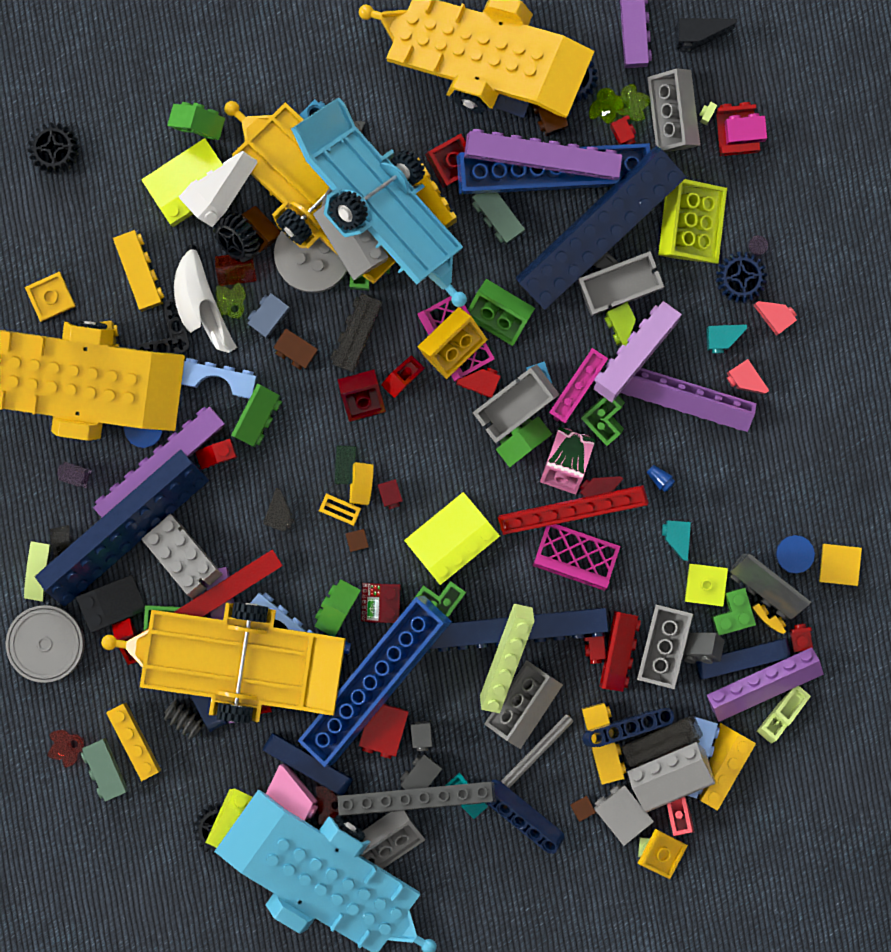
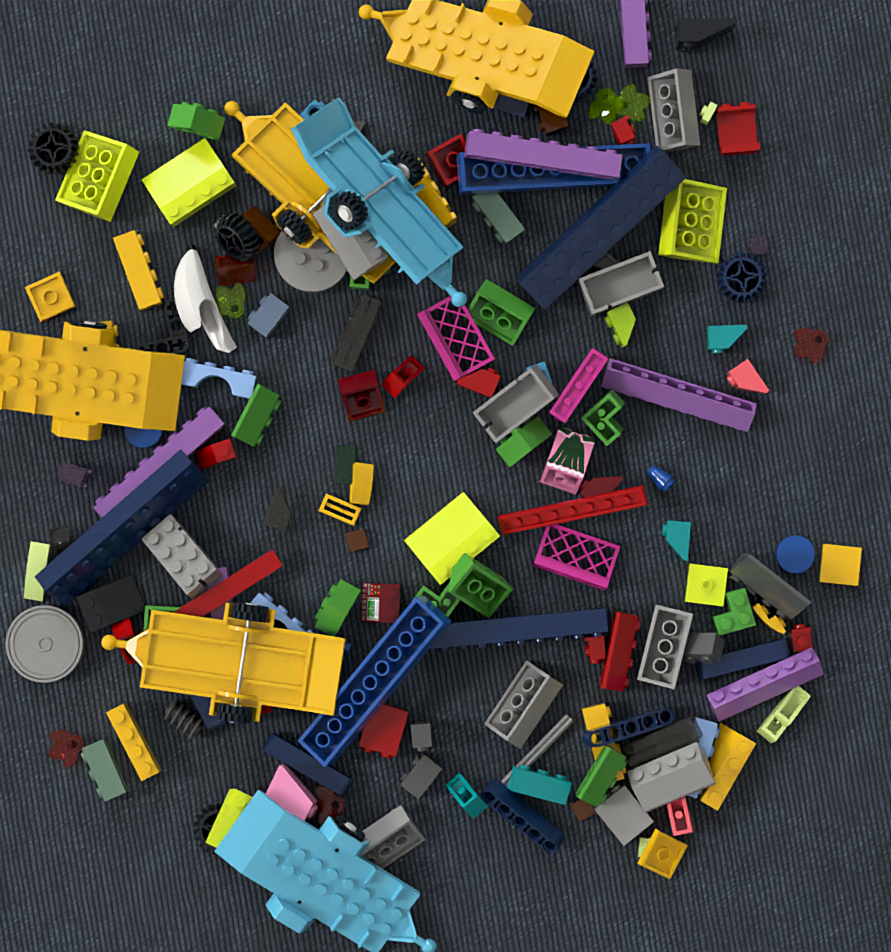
(97, 176): none -> neon yellow slope
(215, 192): white wedge -> none
(295, 349): reddish brown brick -> none
(390, 494): dark red brick -> none
(416, 799): dark grey brick -> none
(452, 342): yellow slope -> none
(478, 585): none -> bright green slope
(507, 658): yellowish green brick -> none
(539, 784): none -> teal brick
(601, 776): none -> bright green slope
(637, 351): lavender brick -> none
(745, 130): dark pink brick -> none
(776, 315): coral slope -> none
(807, 344): none -> clear red plate

